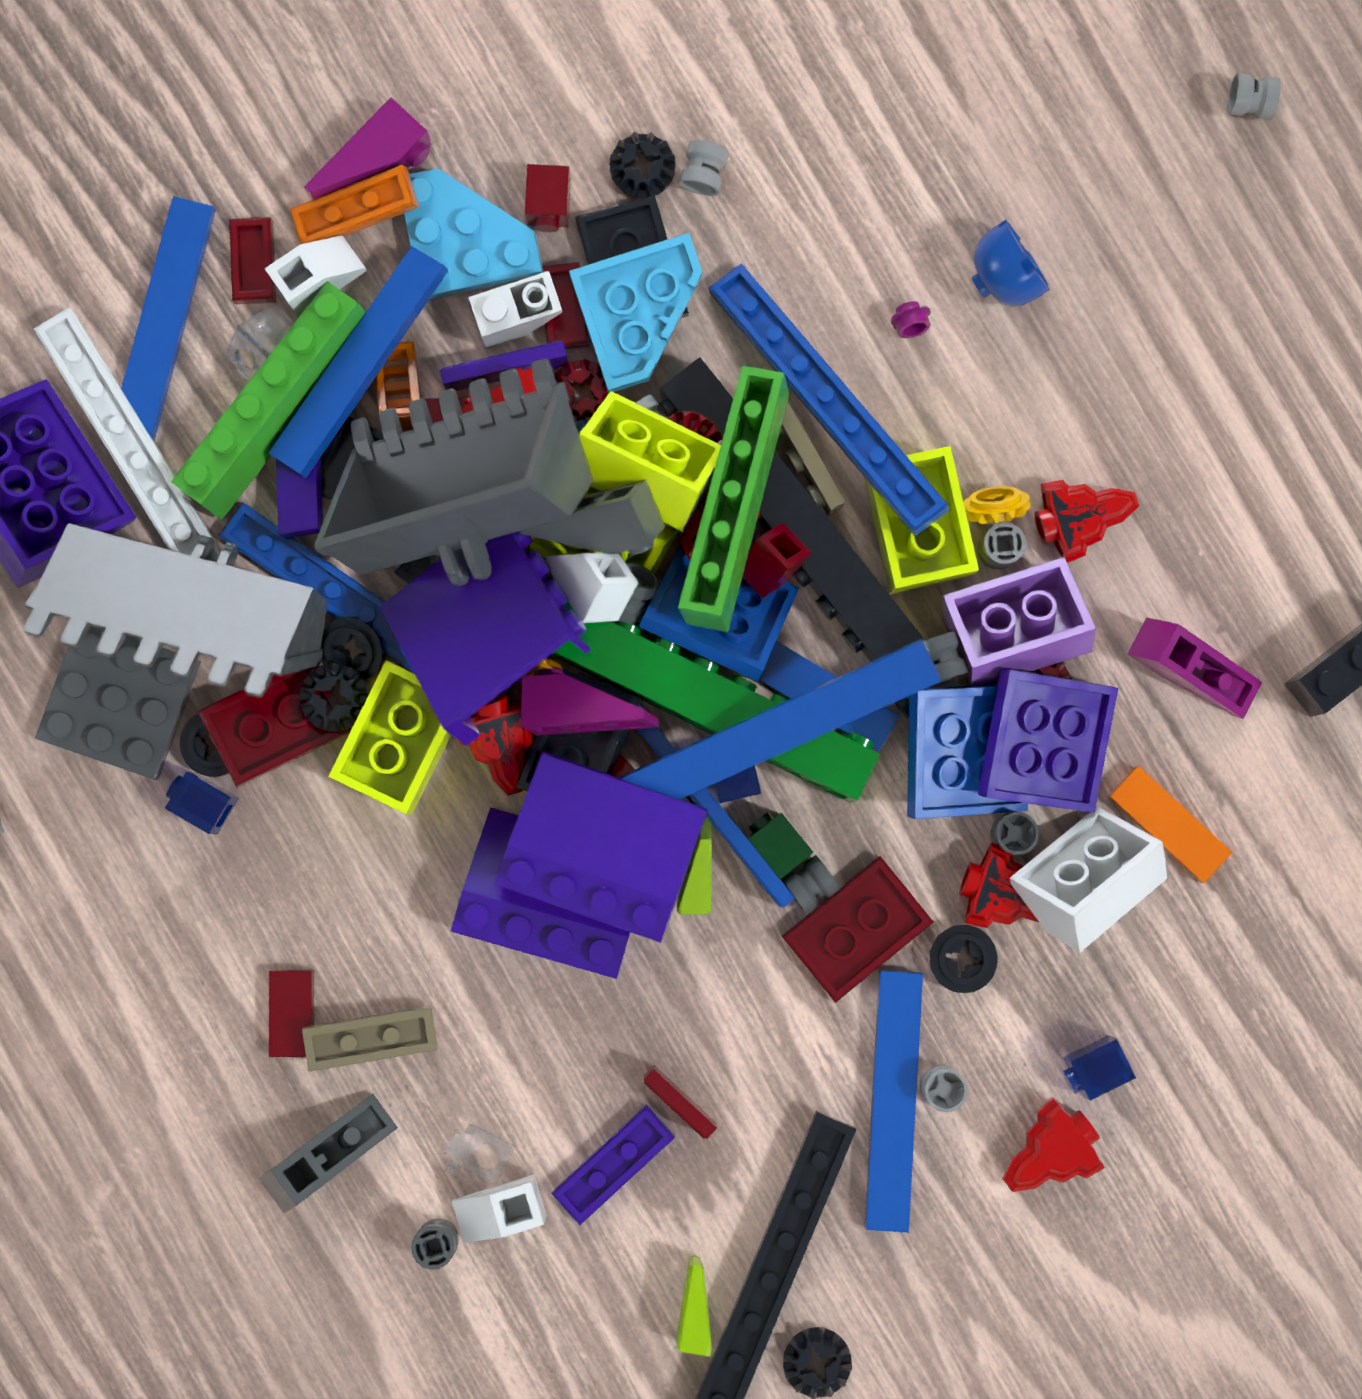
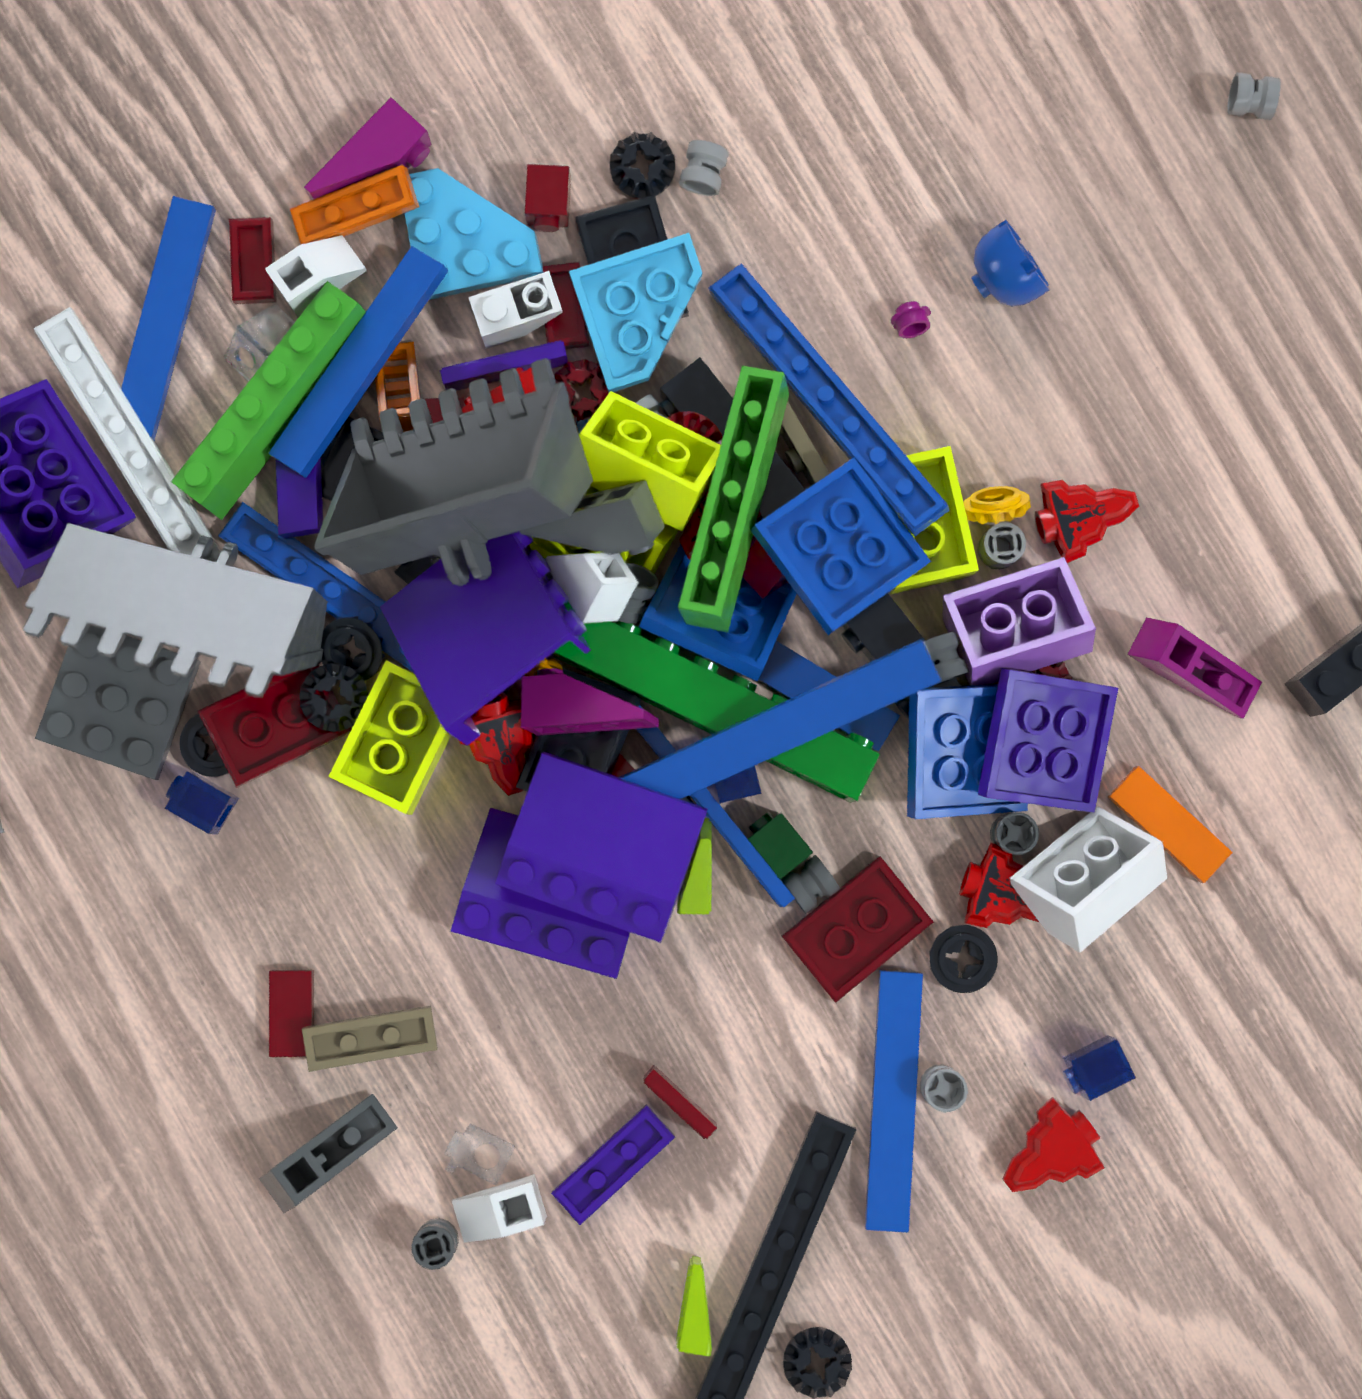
(840, 546): none -> blue plate

